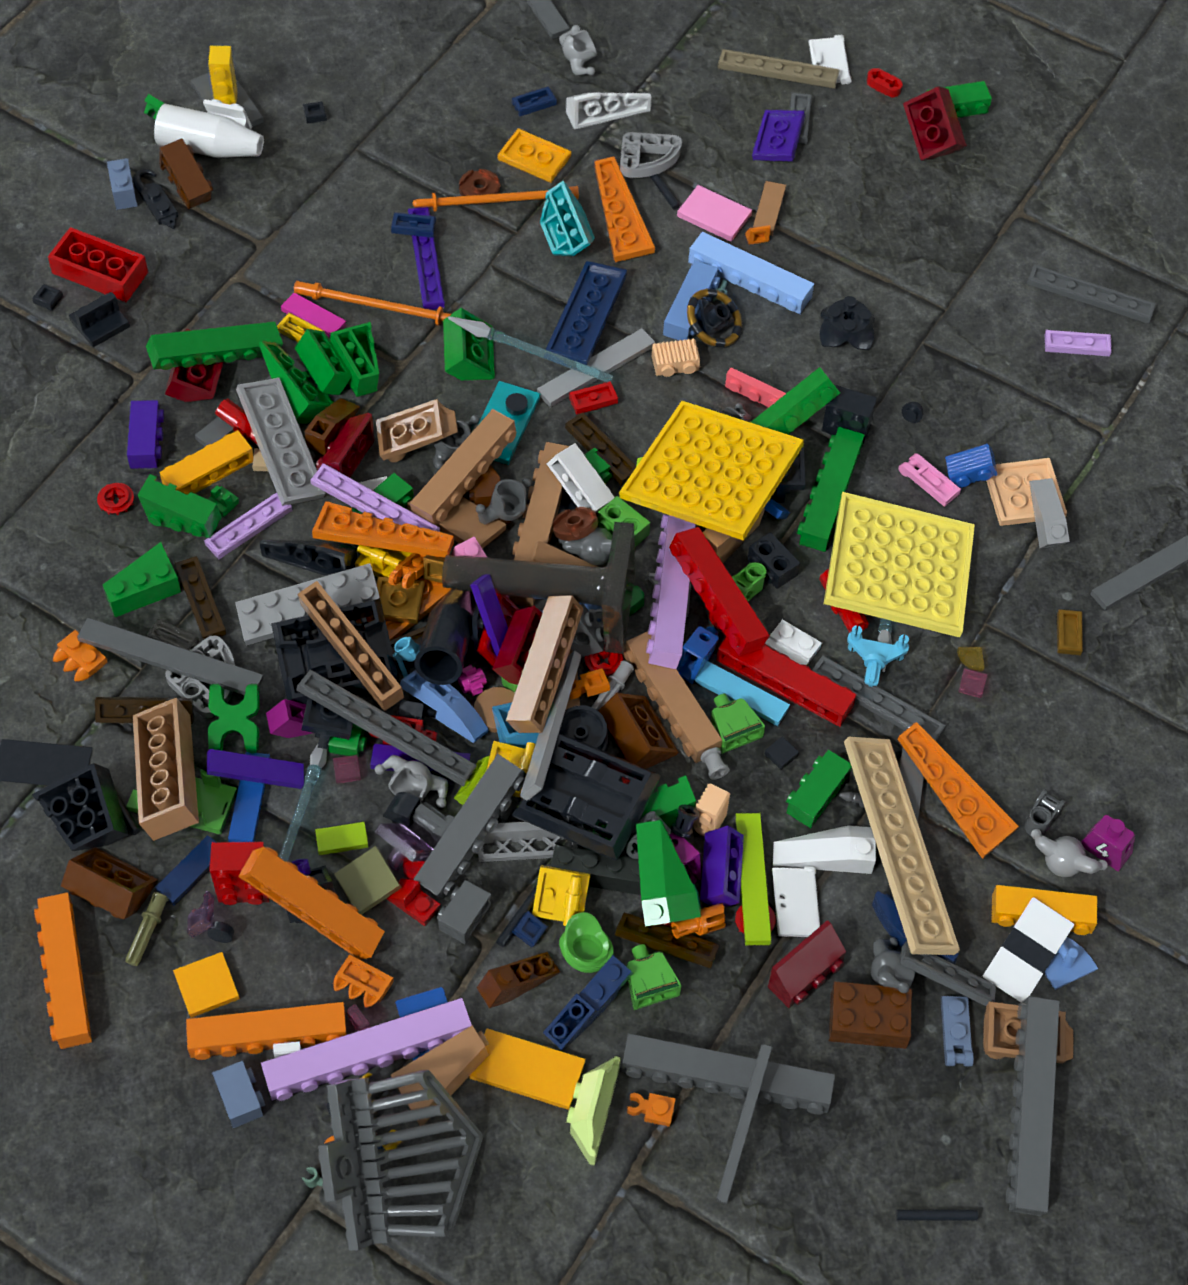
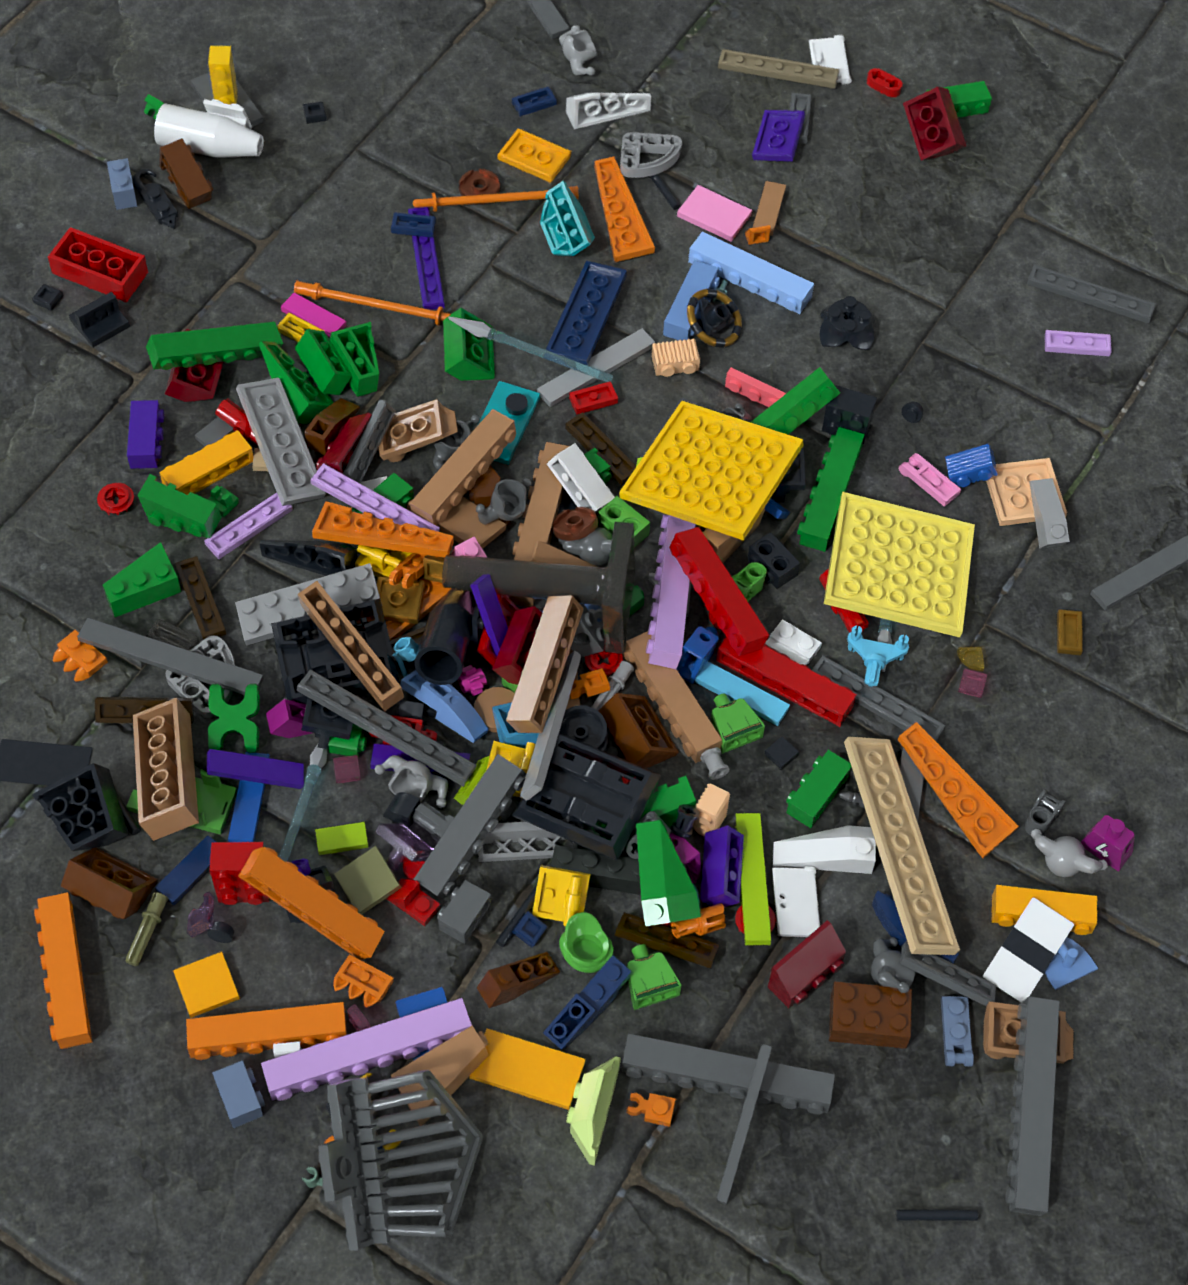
(369, 441): none -> dark grey tile

